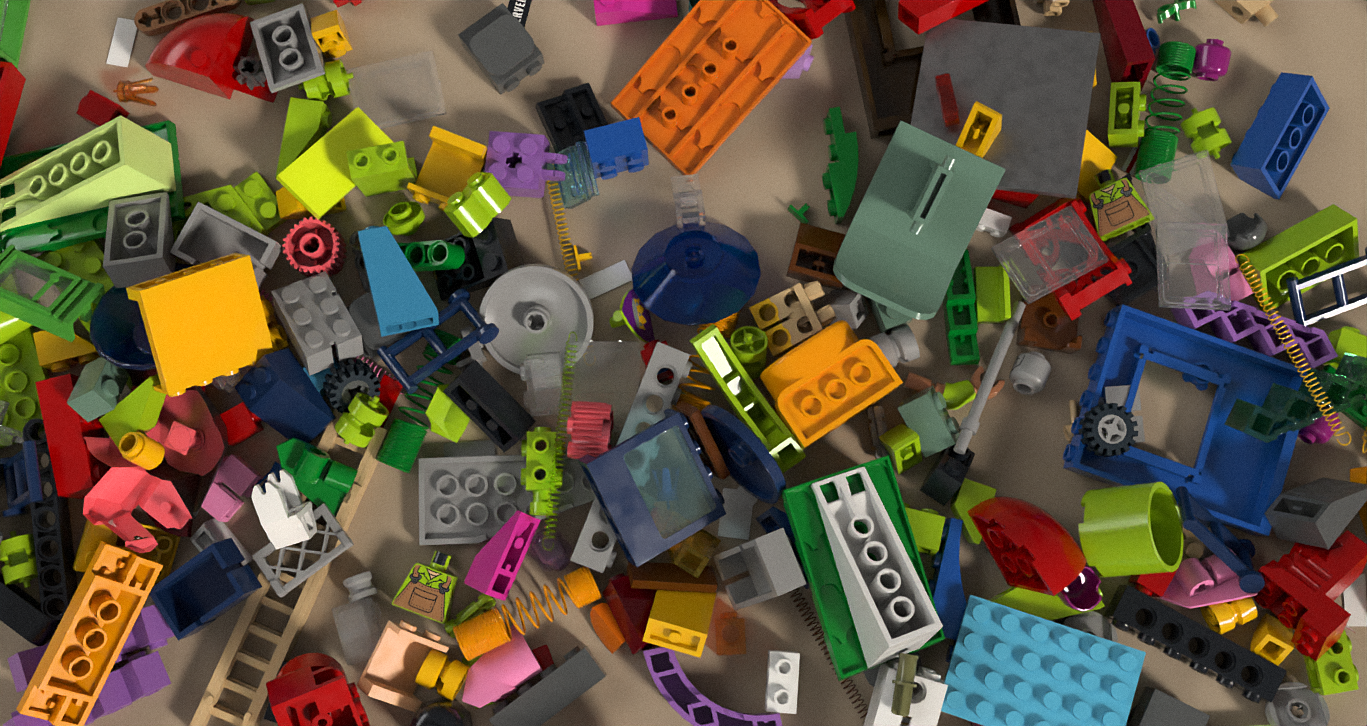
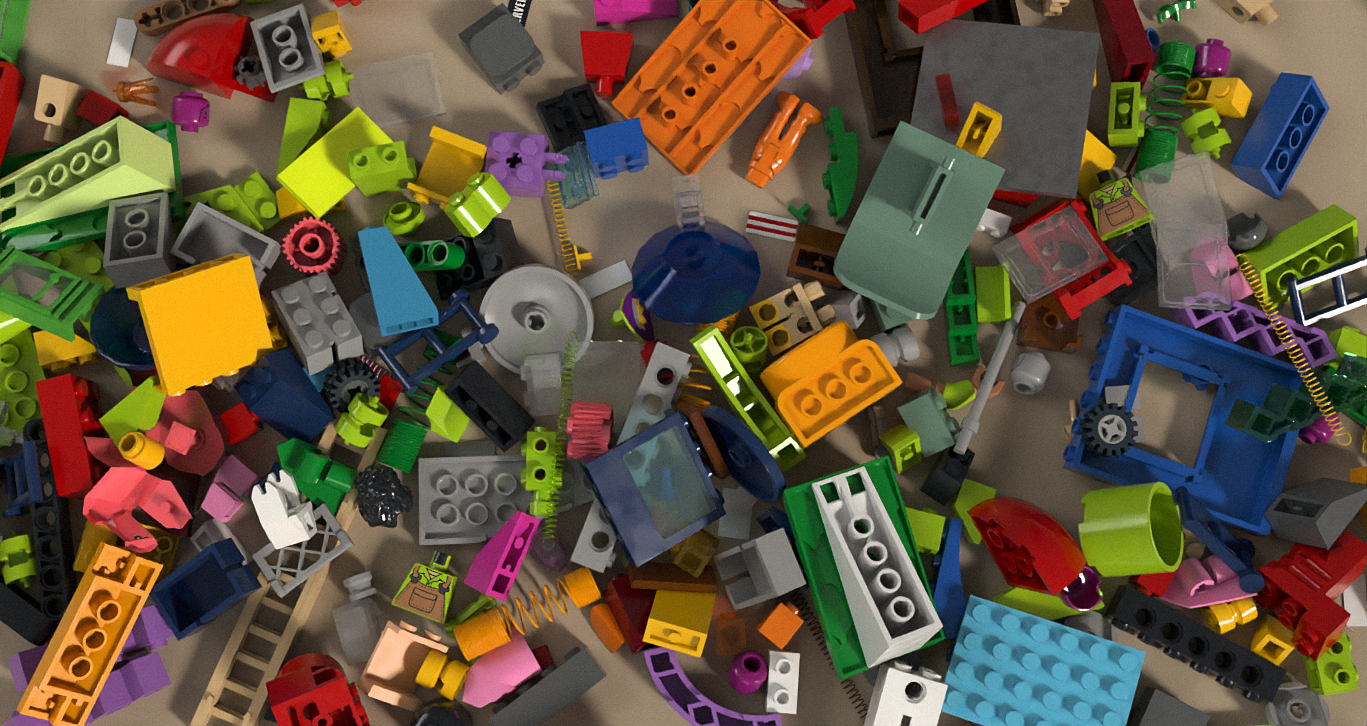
(58, 106): none -> tan torso
(97, 389): sand green brick -> none
(190, 111): none -> magenta head
(382, 496): none -> black hair
(606, 58): none -> red torso
(747, 672): none -> magenta head
(772, 226): none -> sticker
(773, 154): none -> orange piece
(780, 623): none -> orange brick
(904, 684): olive axle -> none
(1227, 95): none -> yellow slope

